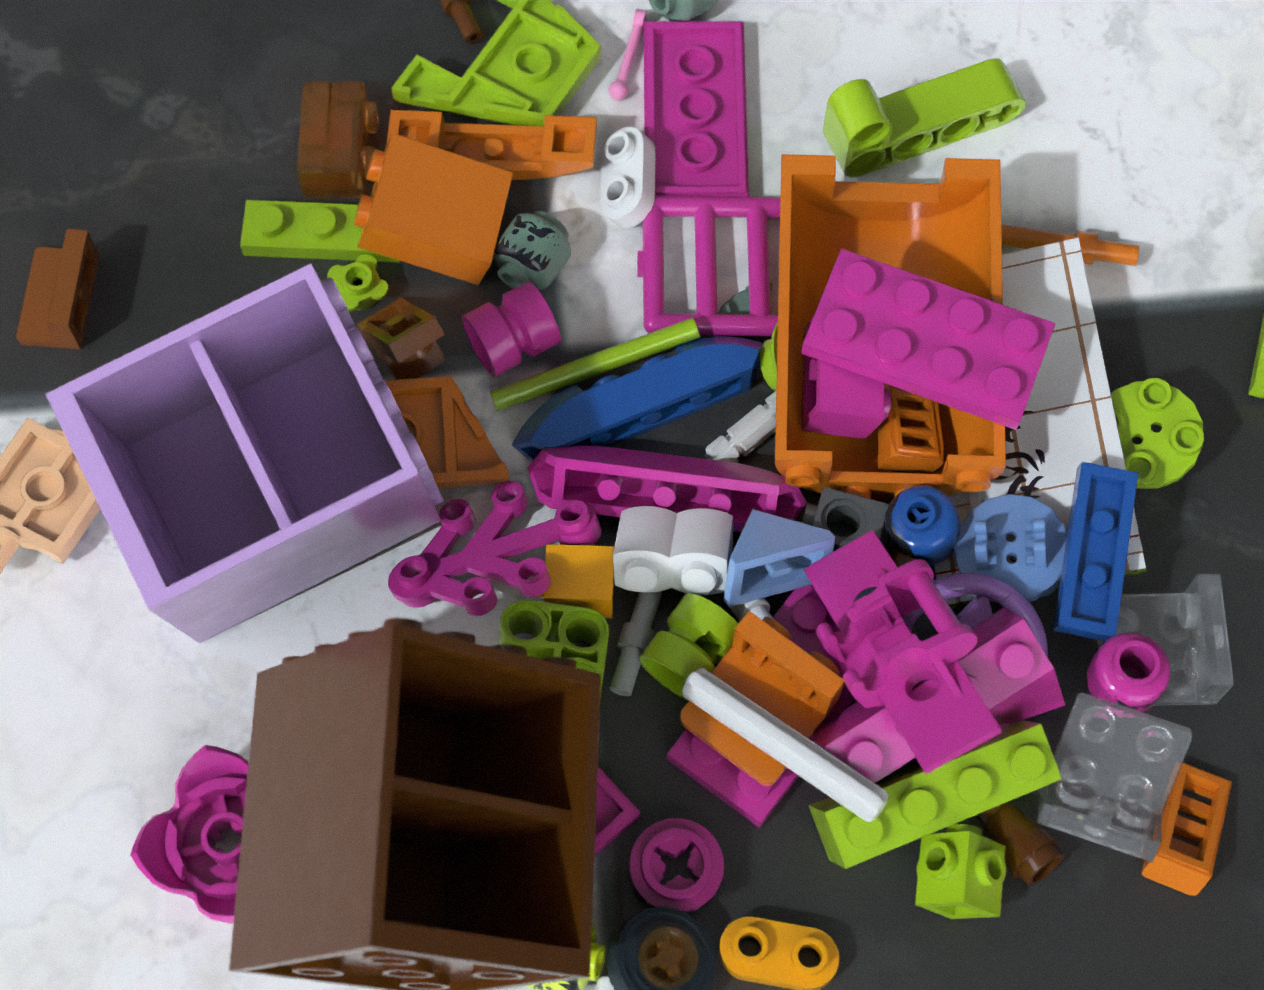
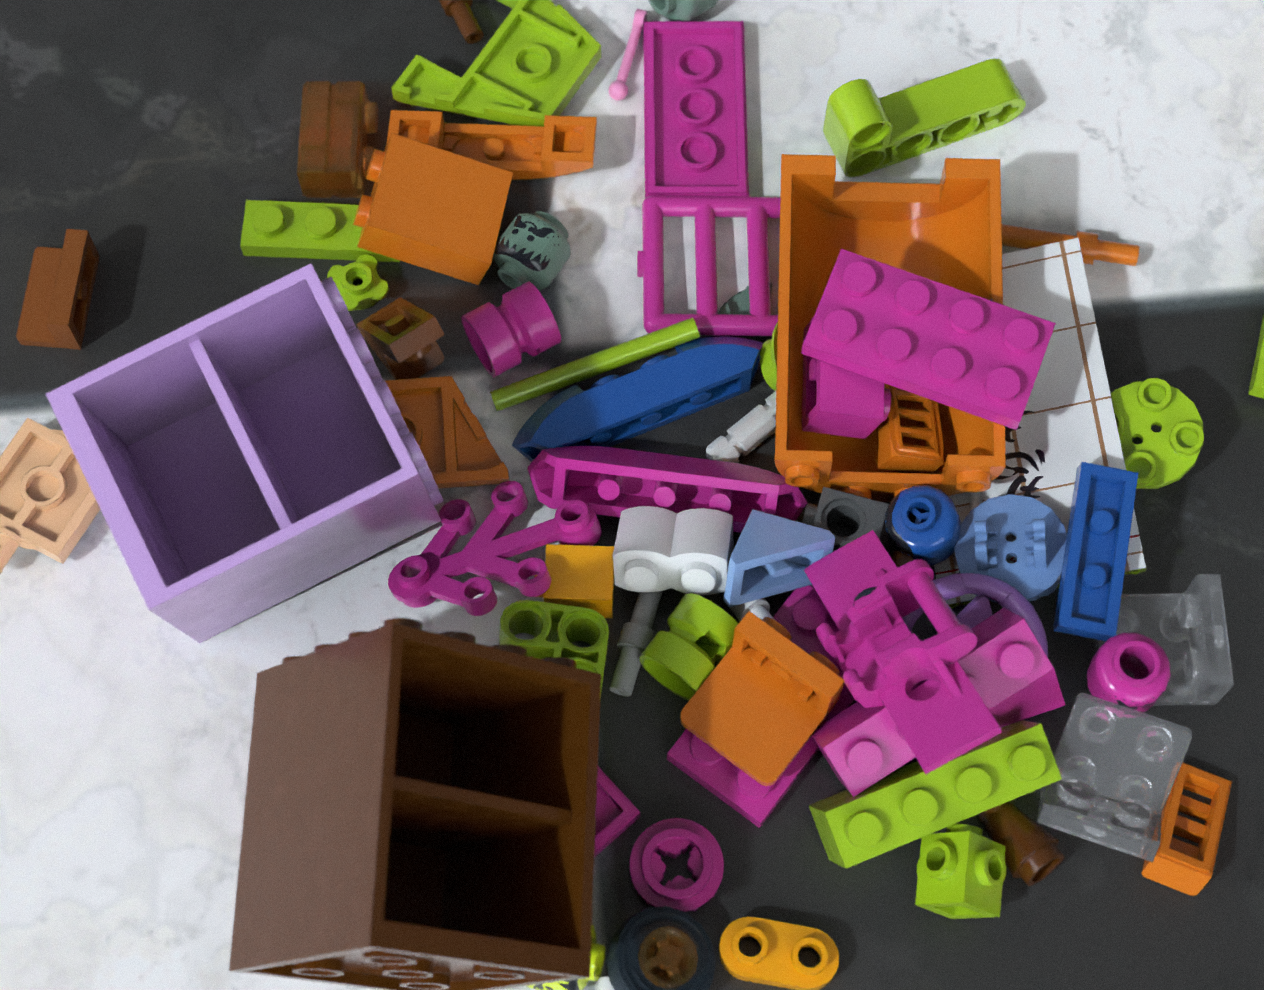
(180, 844): dark pink brick -> none
(627, 177): white plate -> none
(785, 745): white axle -> none

